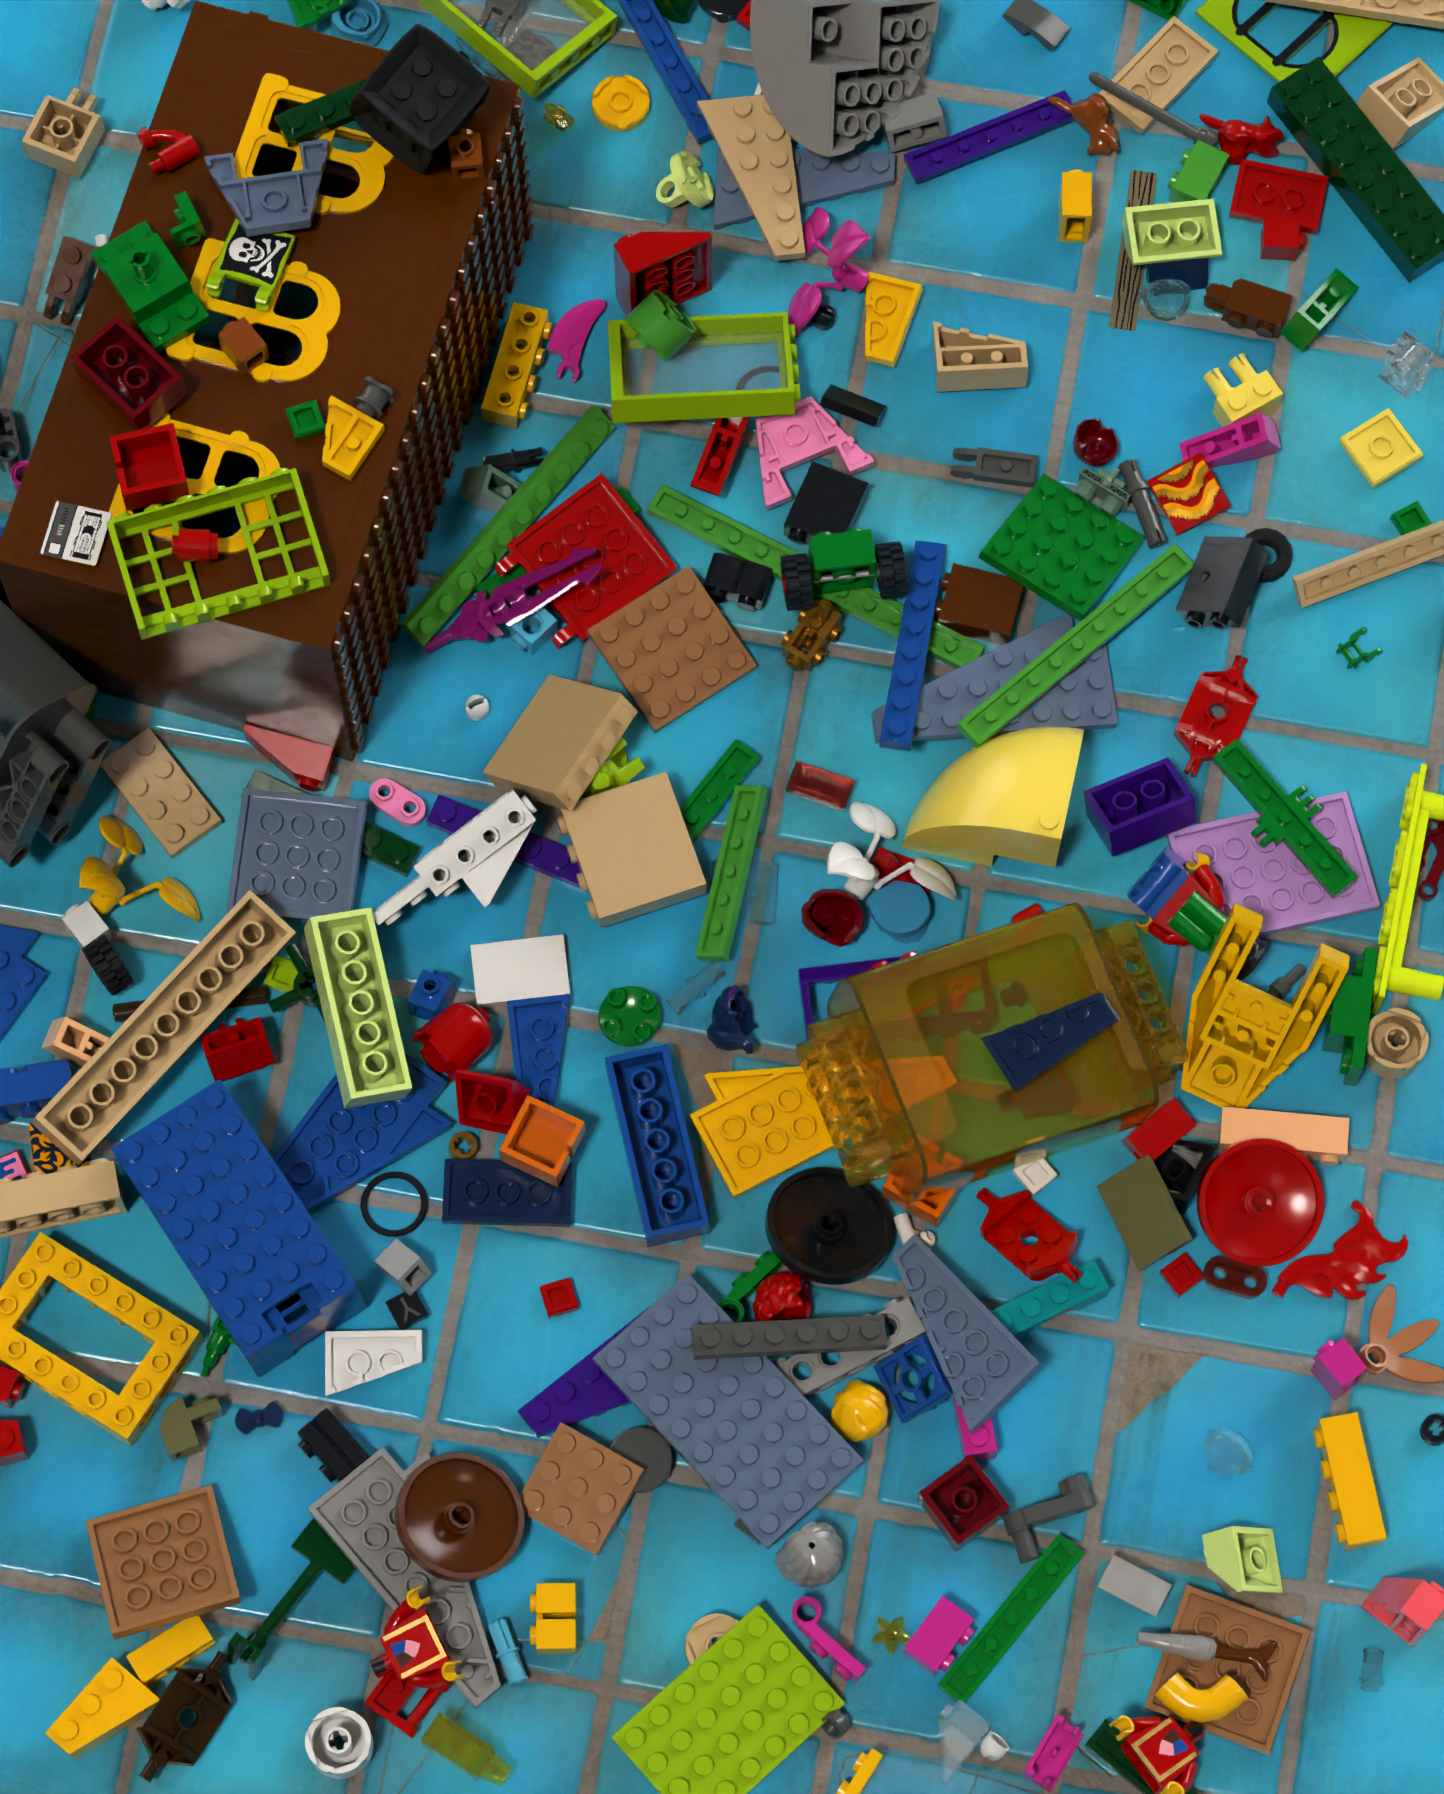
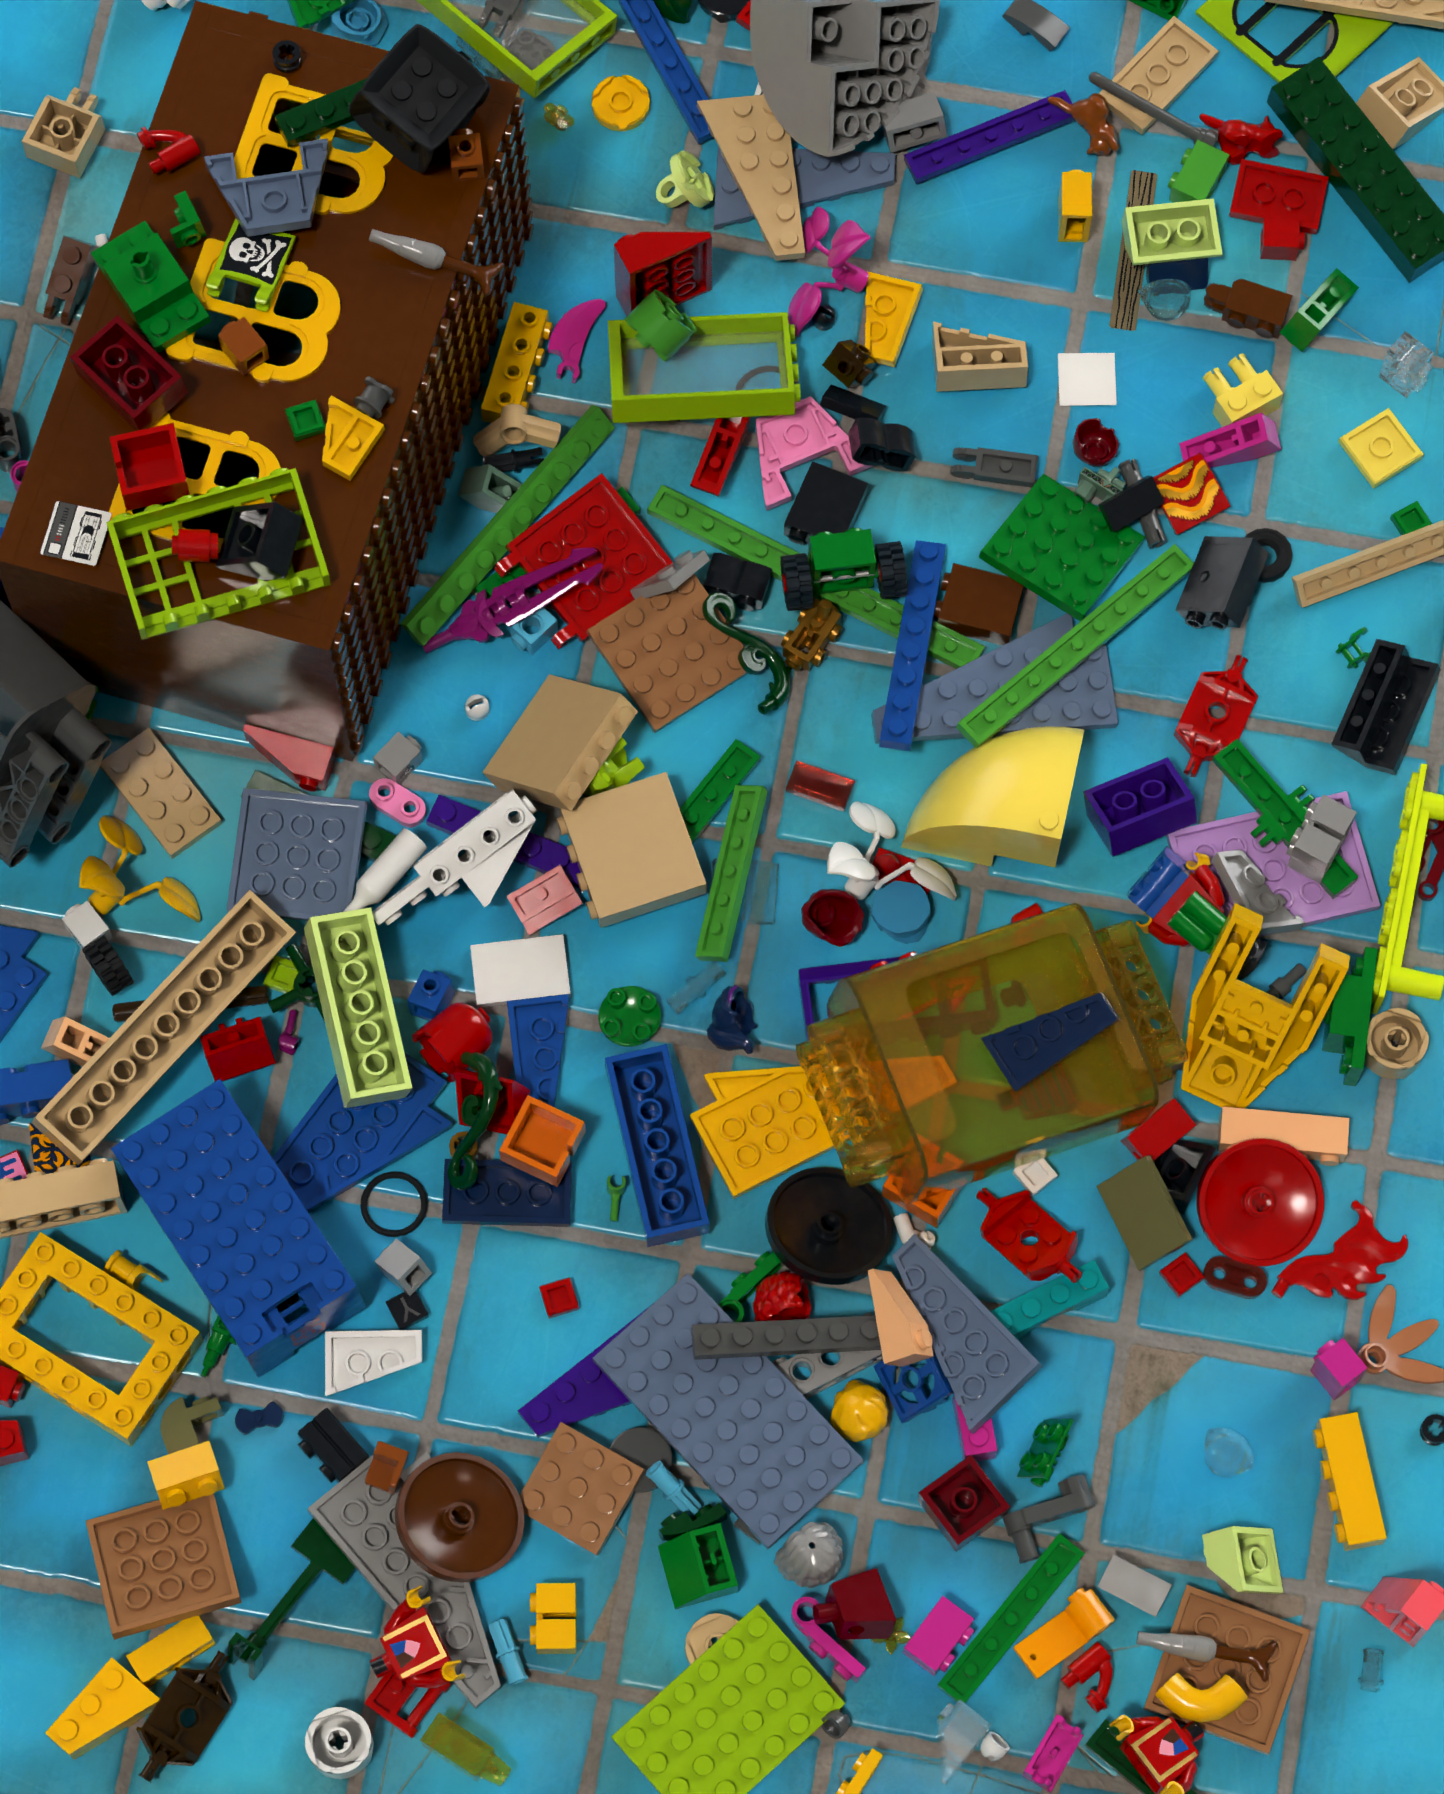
(127, 1271): none -> yellow piece
(186, 1475): none -> yellow brick
(260, 541): none -> black slope
(286, 47): none -> black bush
(288, 1042): none -> magenta hand
(386, 1467): none -> dark orange panel
(387, 870): none -> white piece
(398, 758): none -> light grey brick
(434, 257): none -> light grey piece
(479, 1120): none -> dark green plant
(514, 428): none -> tan piece
(545, 900): none -> plate
(615, 1193): none -> bright green hand
(671, 576): none -> light grey wing
(673, 1489): none -> medium azure axle
(677, 1525): none -> dark green slope
(698, 1566): none -> green slope
(753, 645): none -> dark green plant
(850, 363): none -> dark brown brick
(857, 1607): none -> dark red torso
(881, 444): none -> black brick
(900, 1326): none -> light nougat slope
(1049, 1439): none -> green hinge
(1064, 1633): none -> light orange door
(1084, 1667): none -> red plant
(1086, 379): none -> white sticker
(1131, 503): none -> black tile
(1248, 889): none -> light grey wing
(1319, 838): none -> light grey piece
(1385, 707): none -> black slope

